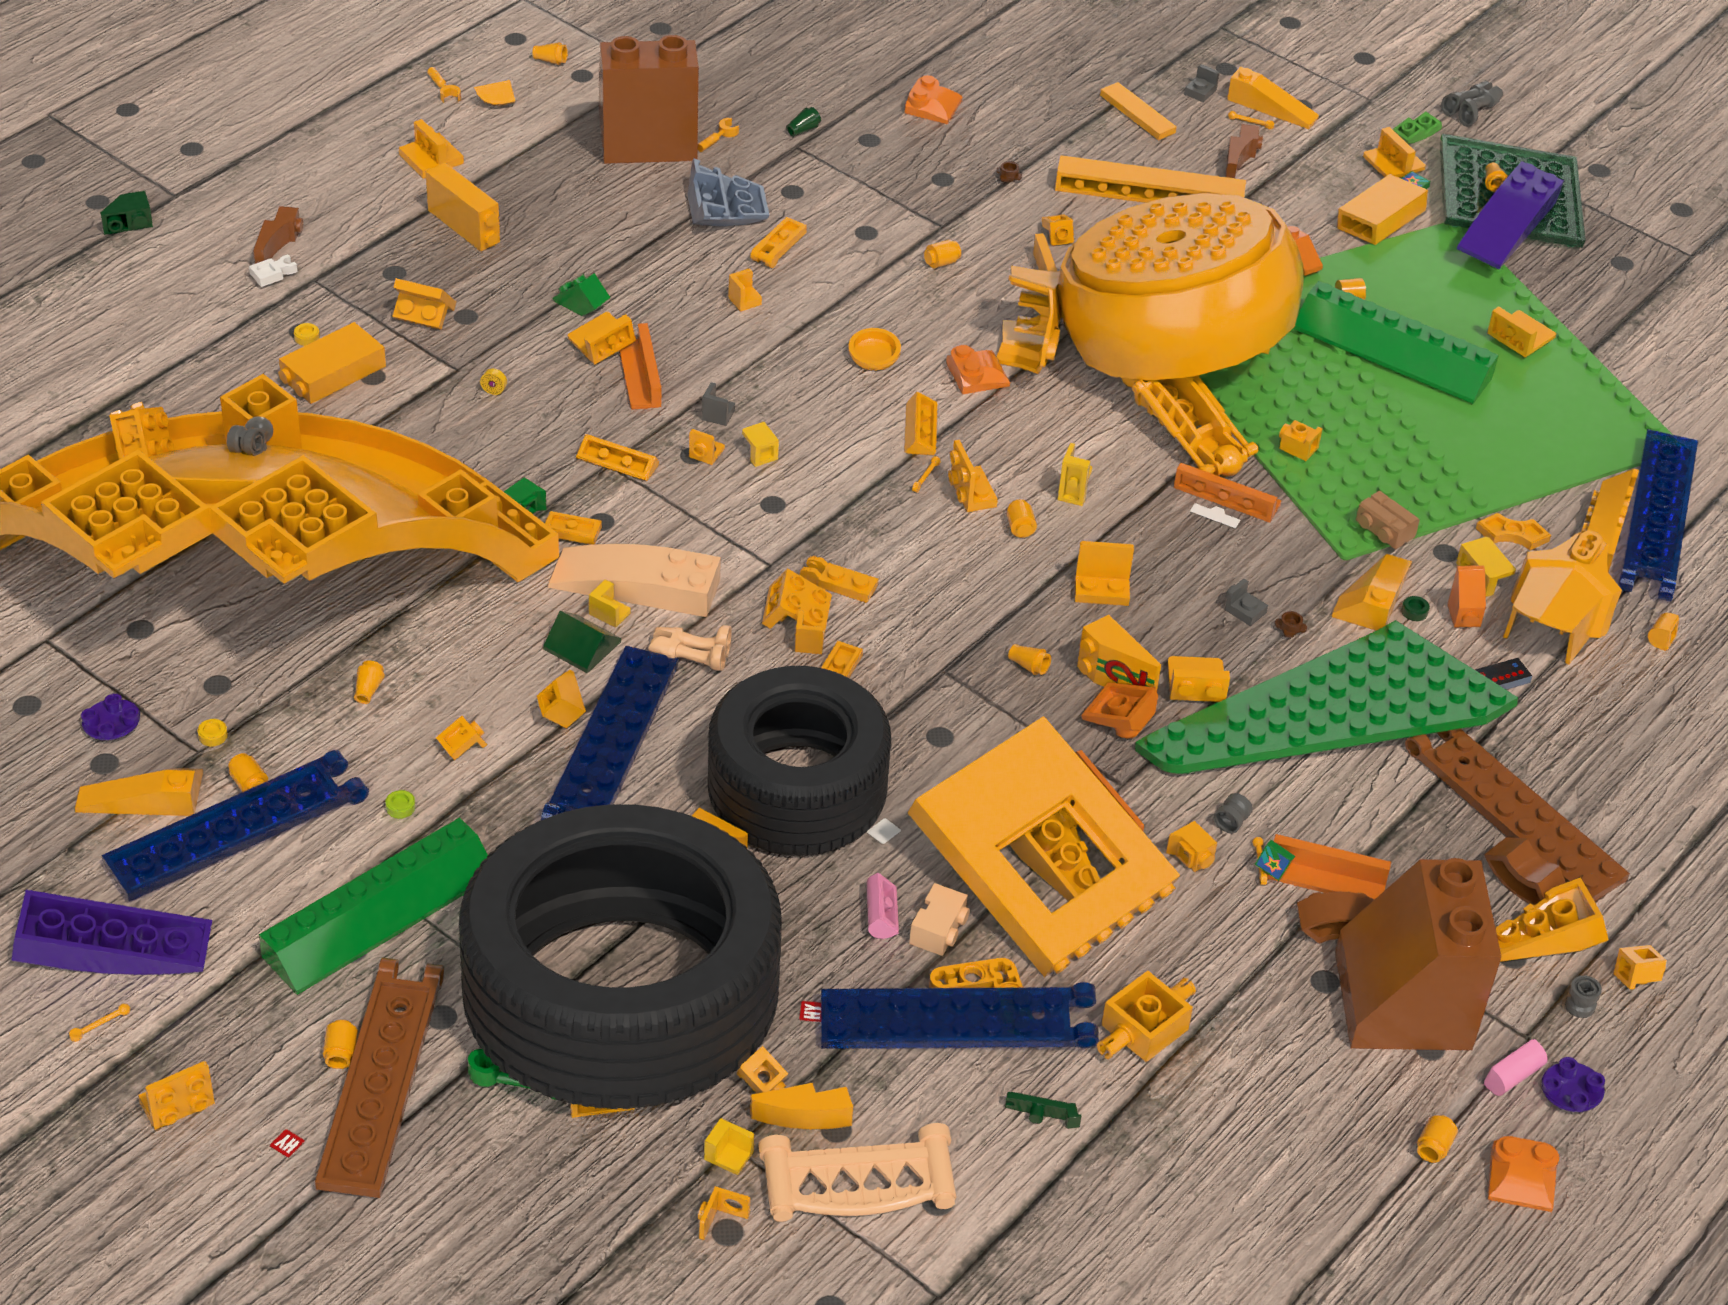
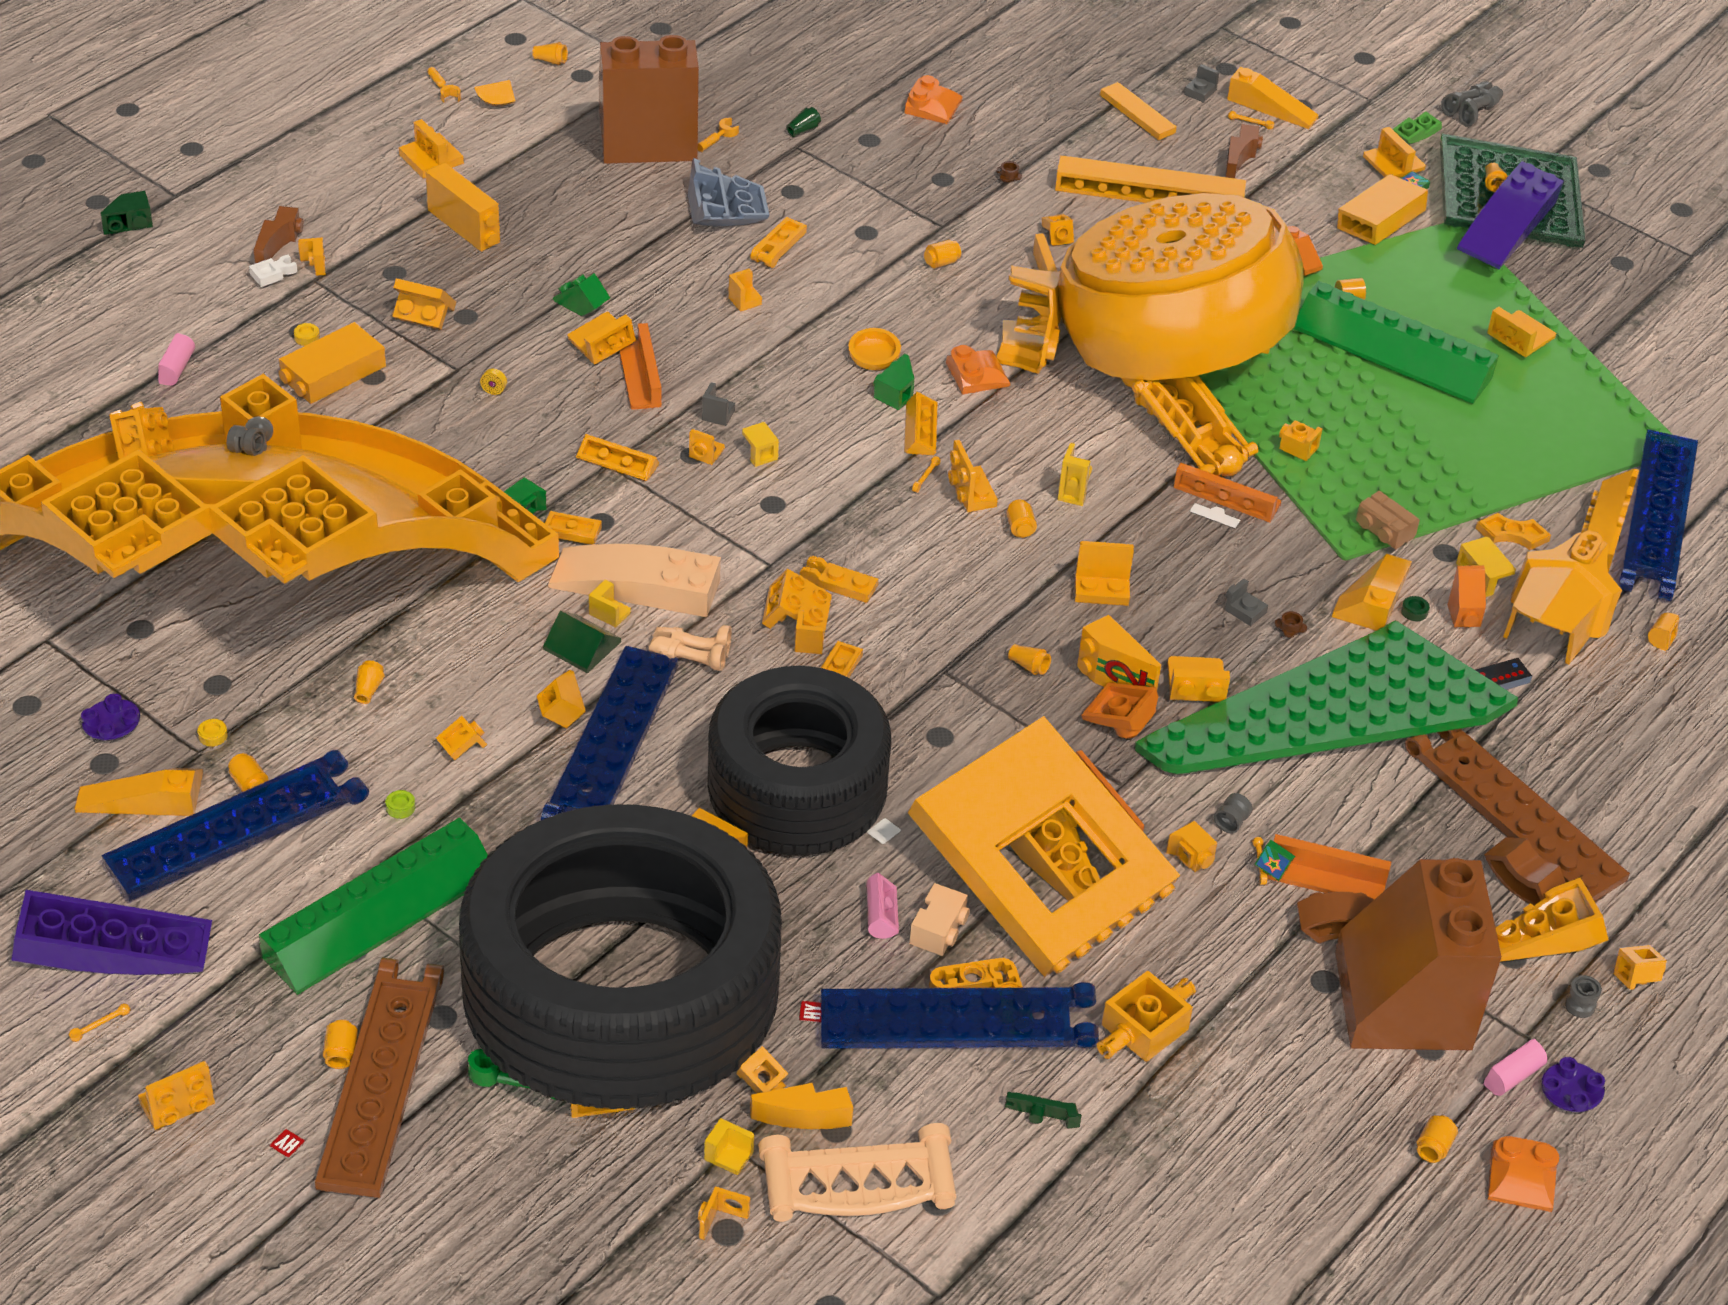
(175, 359): none -> bright pink brick
(313, 251): none -> light orange bracket
(895, 383): none -> green slope

